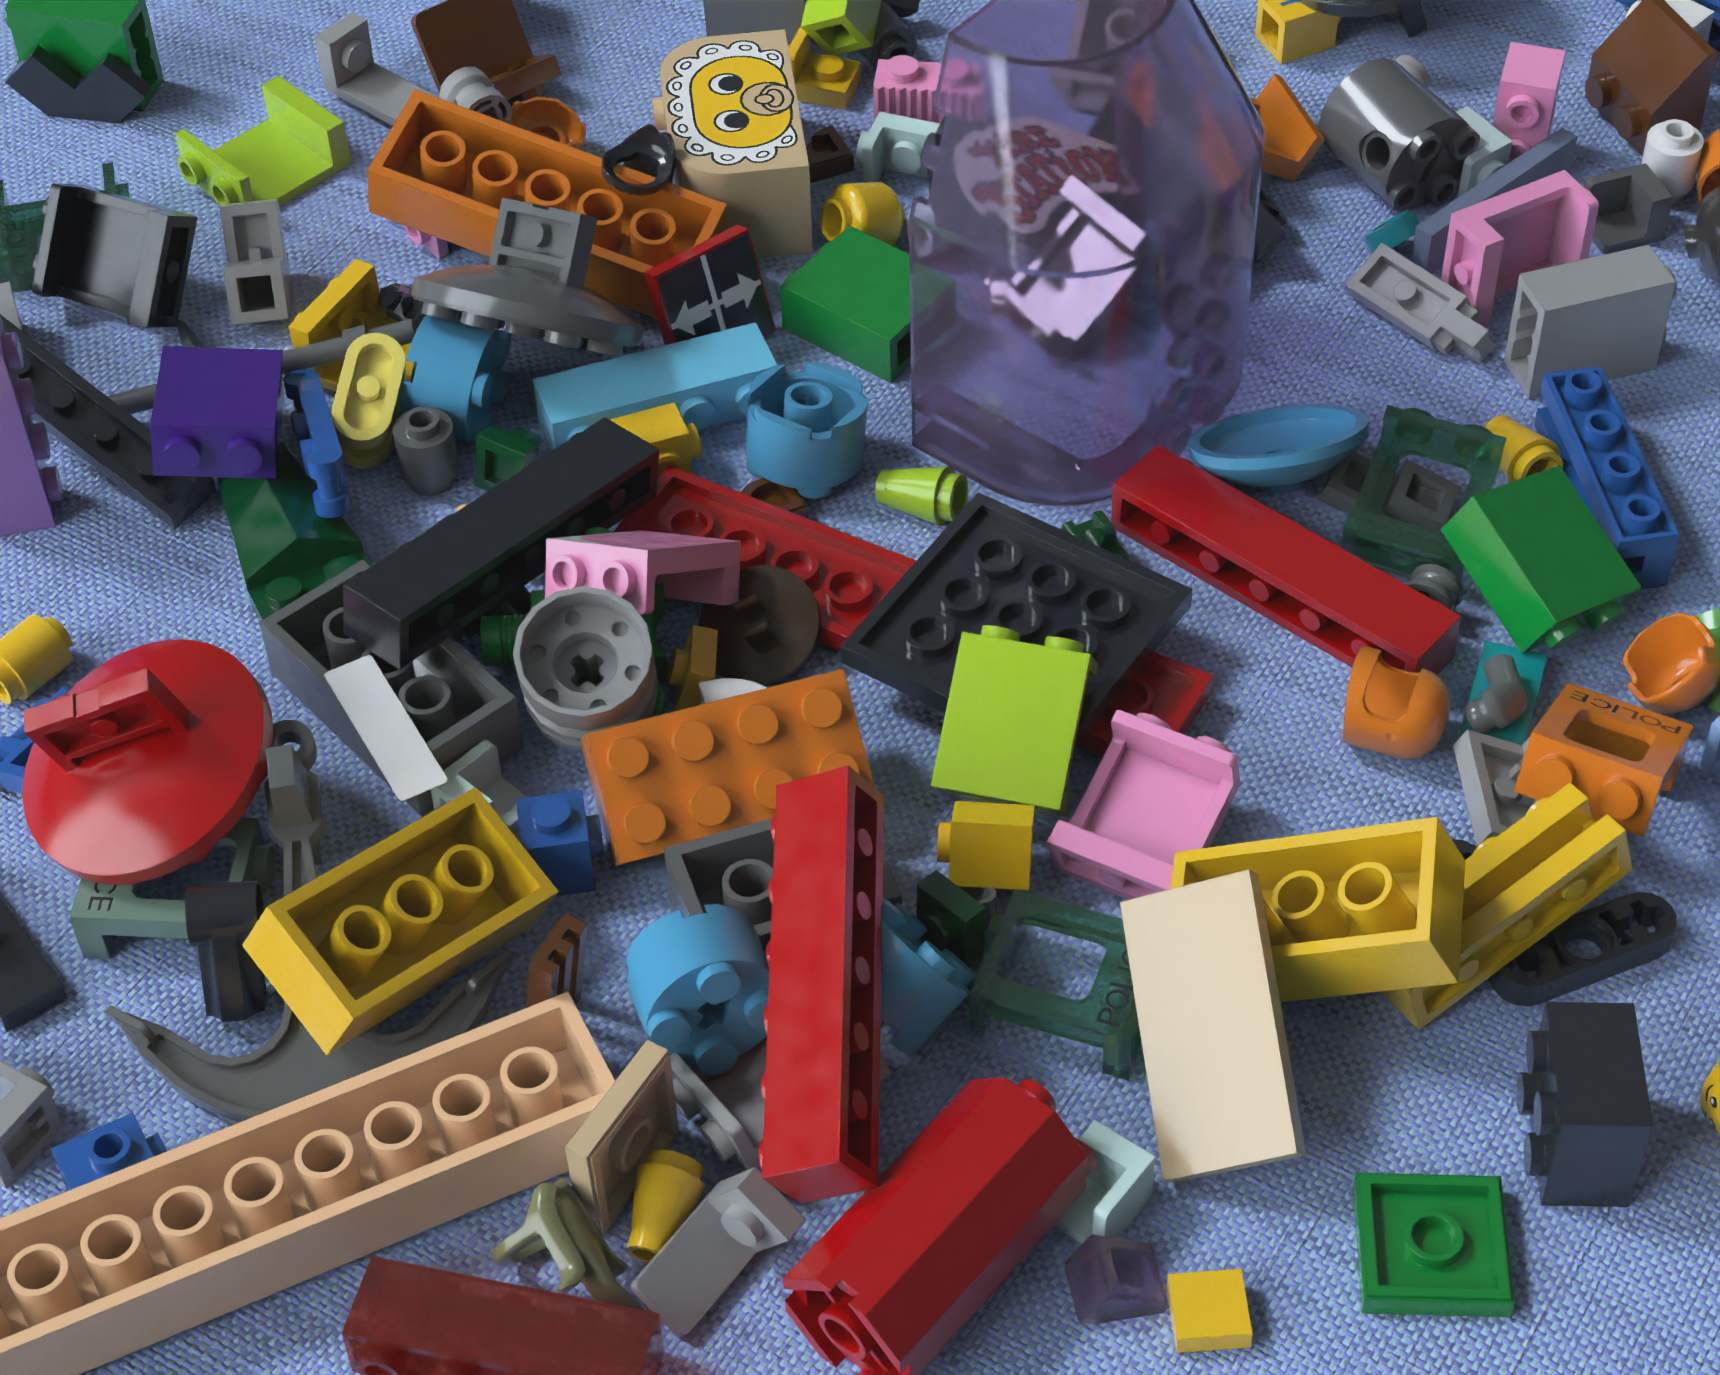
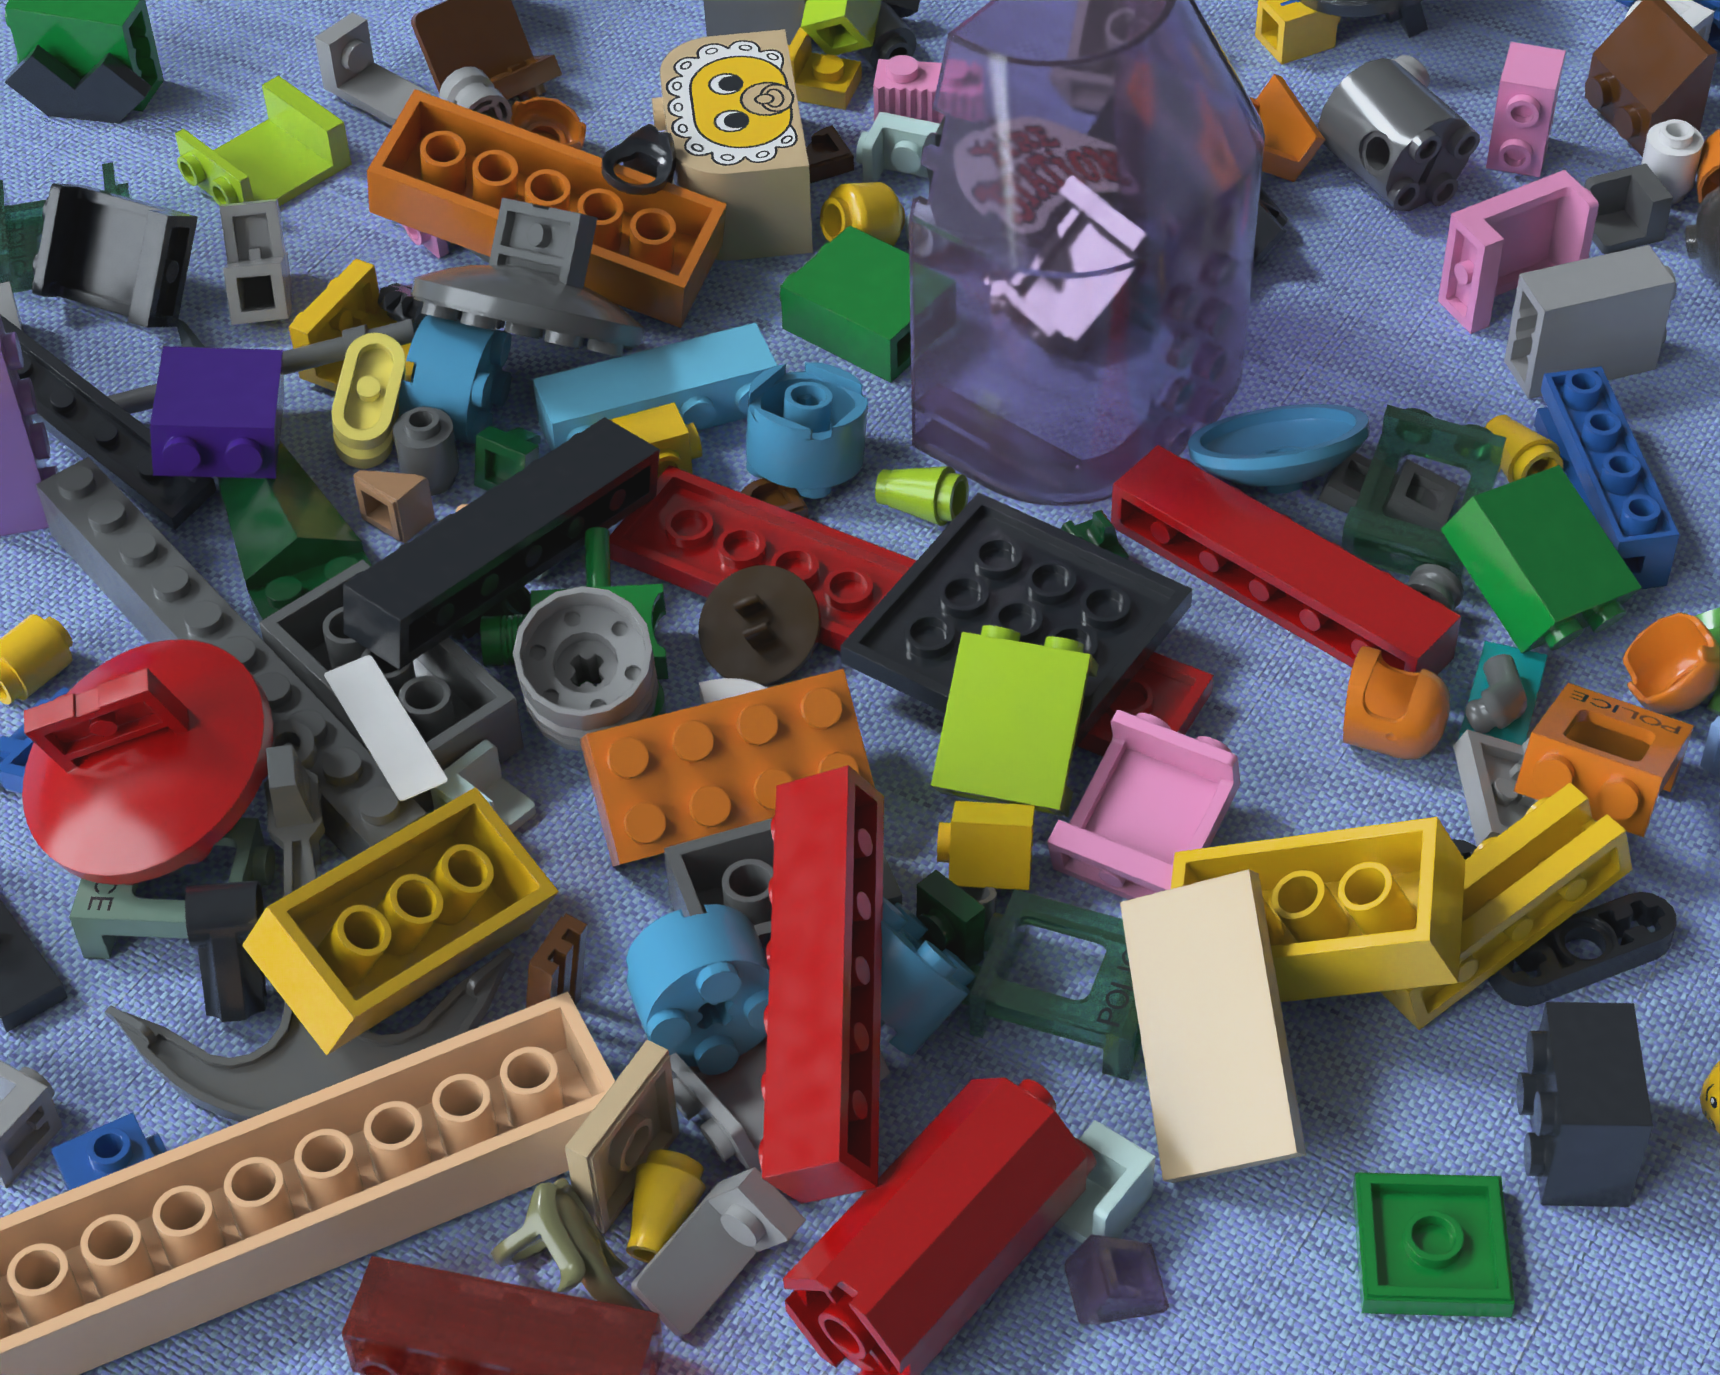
(174, 602): none -> dark grey brick
(318, 442): blue plate -> none
(394, 502): none -> medium nougat slope
(561, 838): blue brick -> none
(637, 560): bright pink panel -> none
(692, 665): yellow plate -> none
(710, 289): tile -> none
(1209, 1310): yellow tile -> none
(1392, 231): teal tile -> none
(1419, 304): light grey hinge -> none
(1490, 154): light aqua bracket -> none
(1540, 161): sand blue tile -> none

